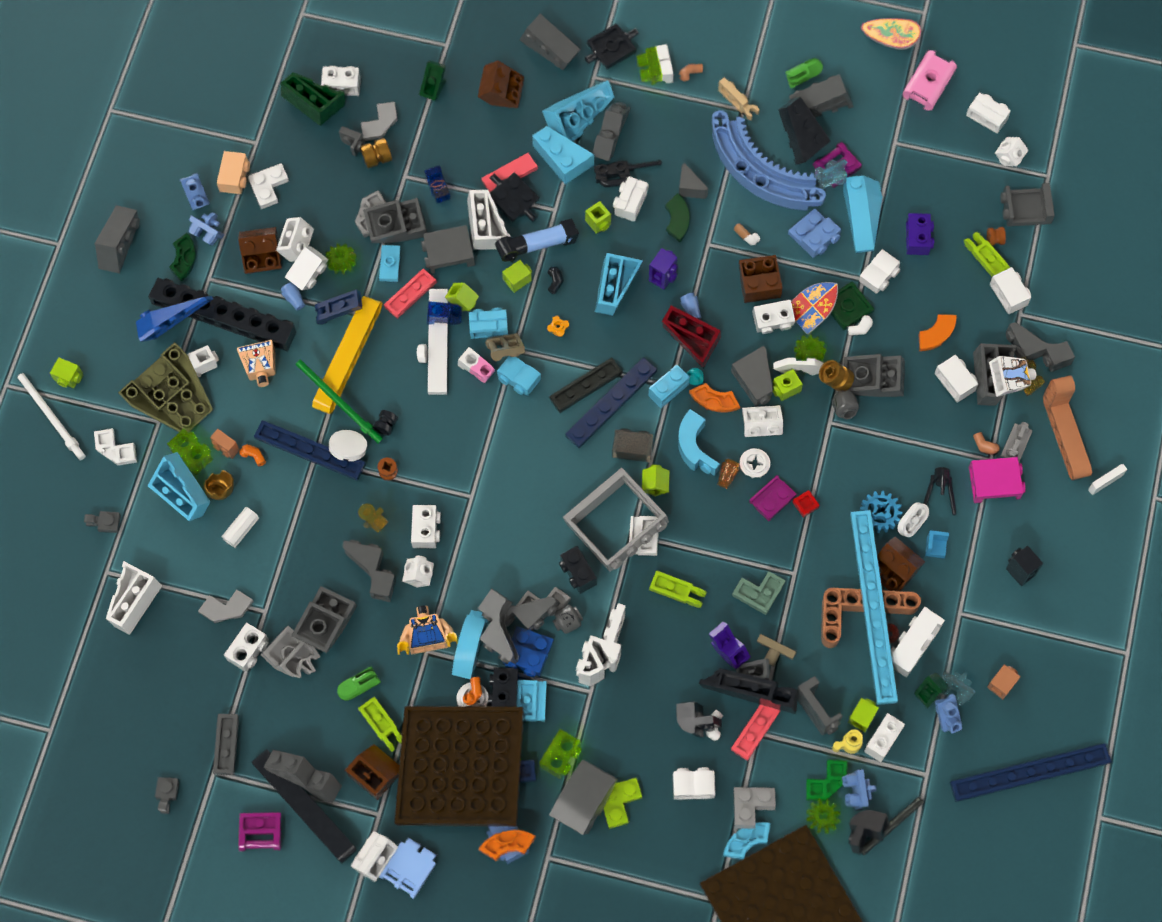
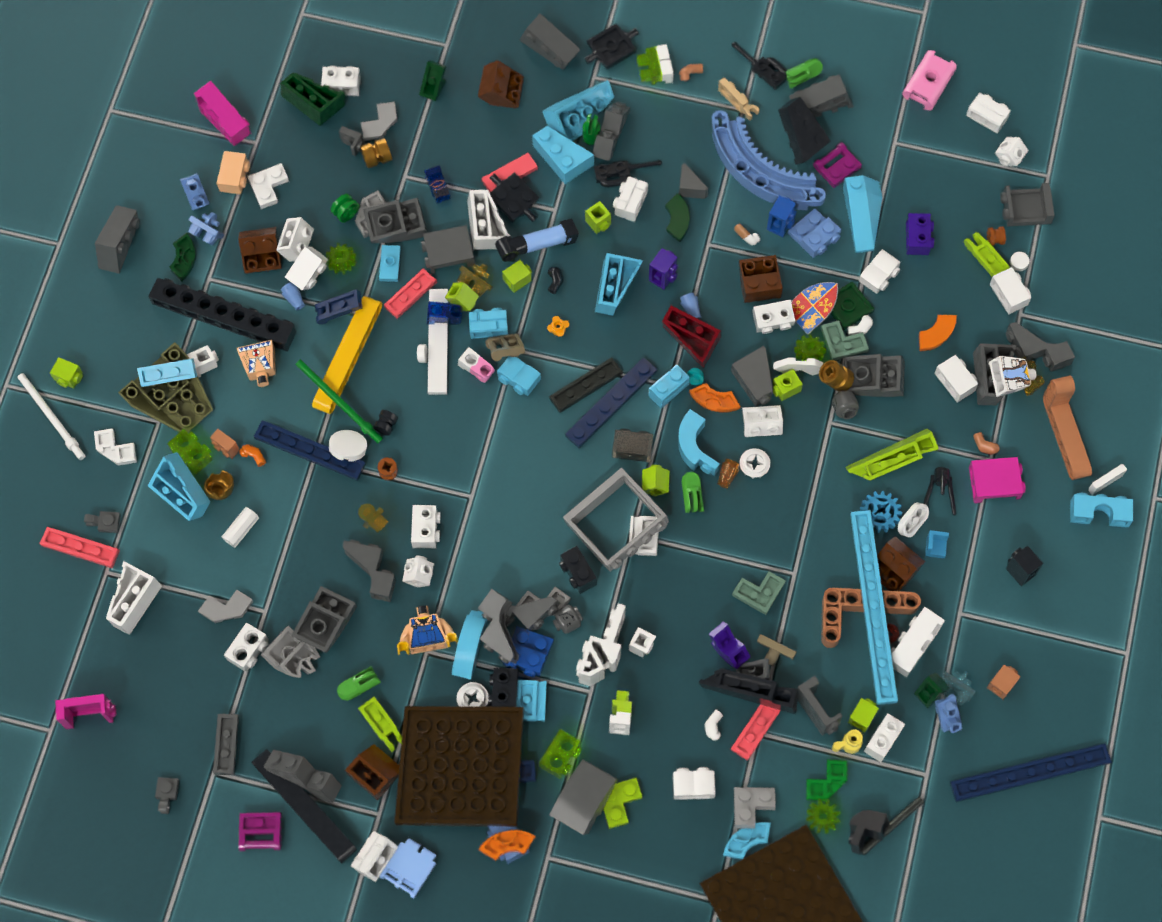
(79, 547): none -> coral tile
(86, 705): none -> dark pink panel
(159, 321): blue wedge -> none
(167, 372): none -> medium azure plate
(222, 113): none -> dark pink wedge
(345, 208): none -> green wheel
(475, 693): orange arm -> none
(480, 285): none -> clear yellow hips
(590, 129): none -> green arm
(622, 711): none -> hips
(641, 642): none -> white brick
(676, 589): lime hinge -> none
(691, 719): brick -> none
(692, 492): none -> bright green arm
(763, 69): none -> black piece
(772, 498): magenta plate -> none
(781, 216): none -> blue brick
(806, 503): red plate -> none
(833, 173): clear light blue hips -> none
(842, 346): none -> sand green plate
(860, 788): medium blue hips -> none
(893, 32): shield -> none
(894, 456): none -> lime wedge
(1017, 441): light grey hinge -> none
(1019, 261): none -> white tile
(1118, 509): none -> medium azure arch

